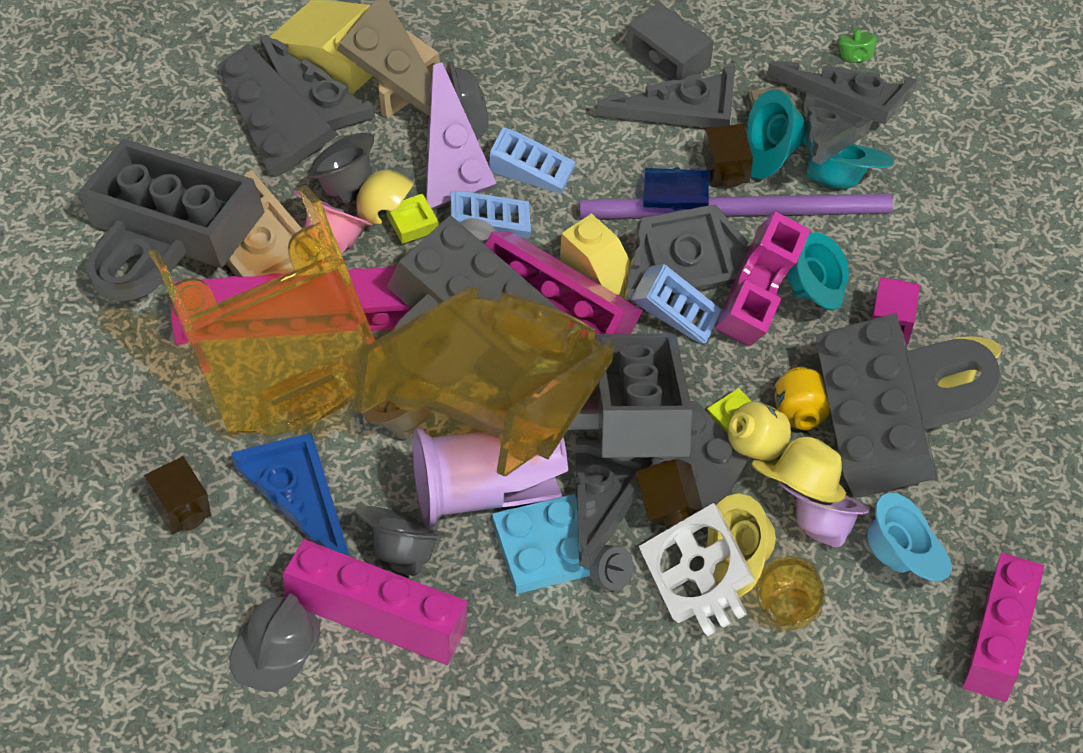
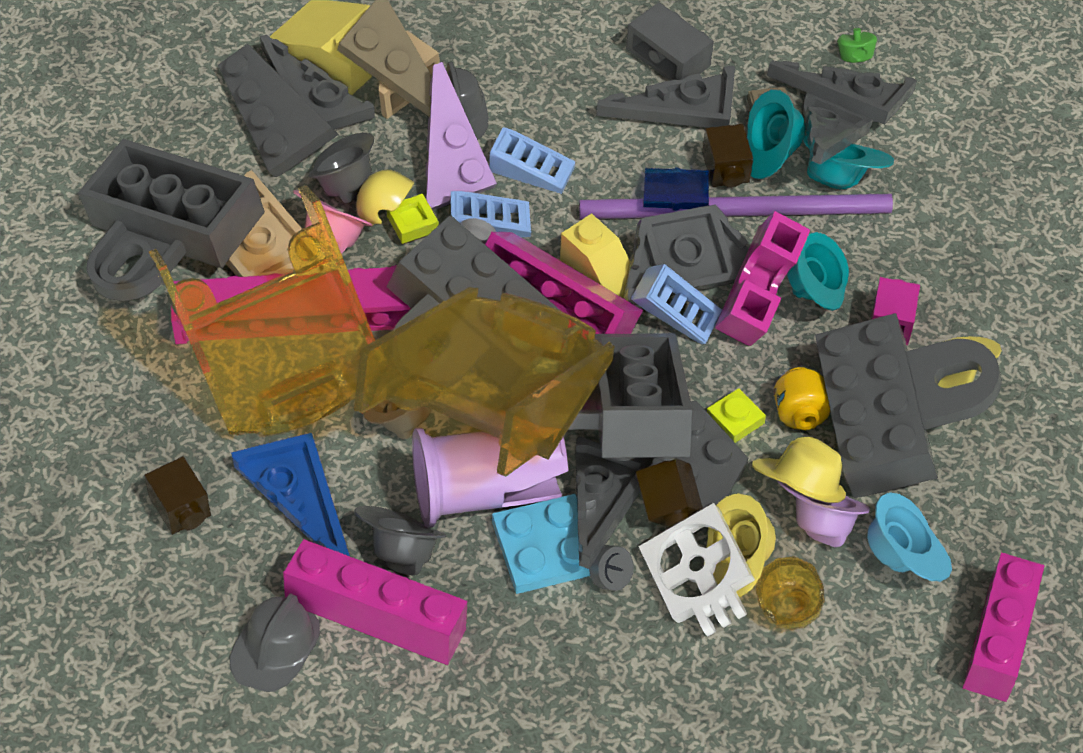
(762, 431): light yellow head -> none

